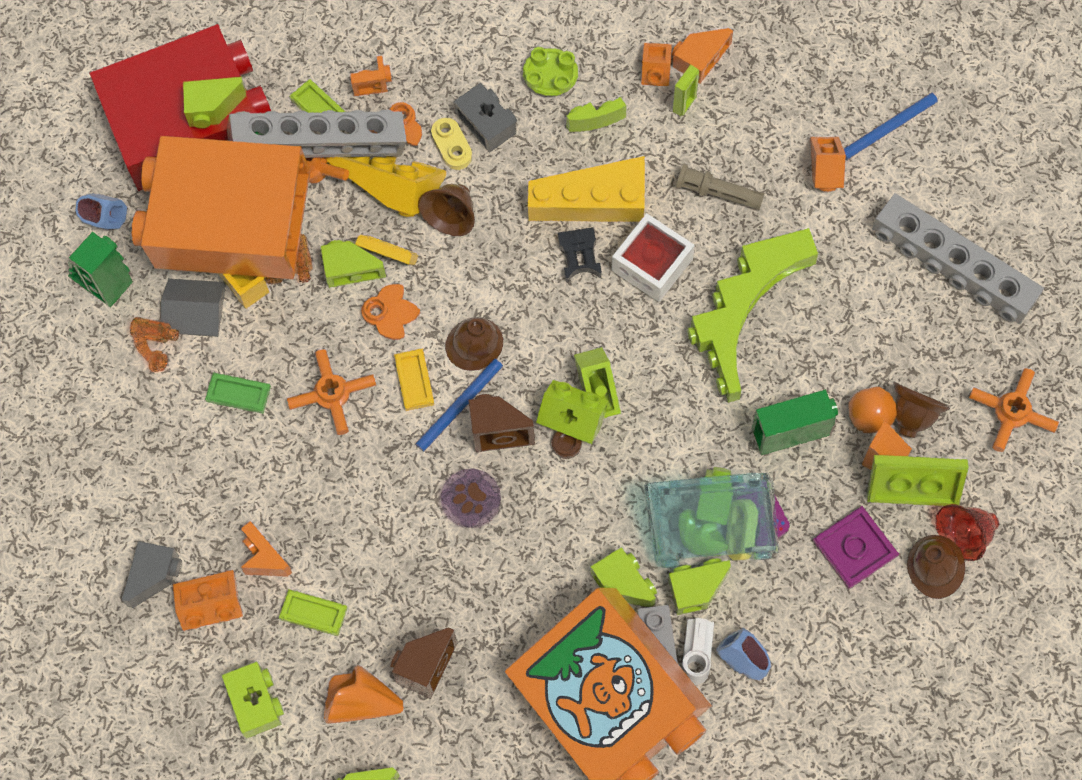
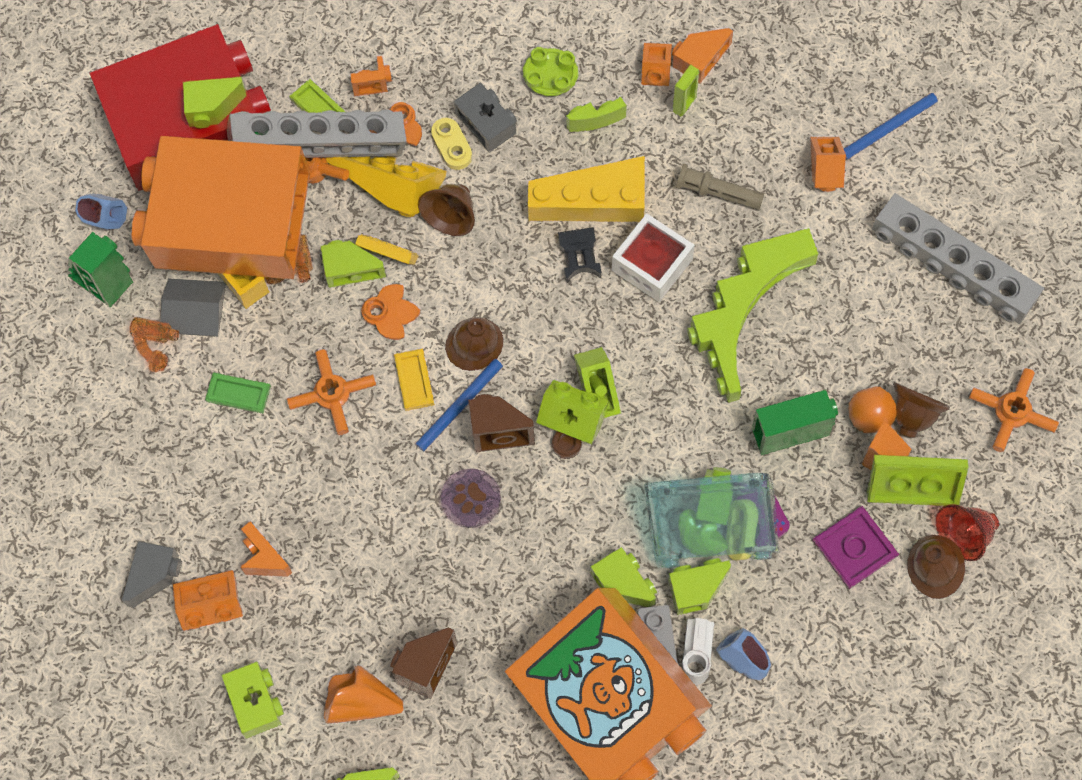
(313, 612): lime tile -> none

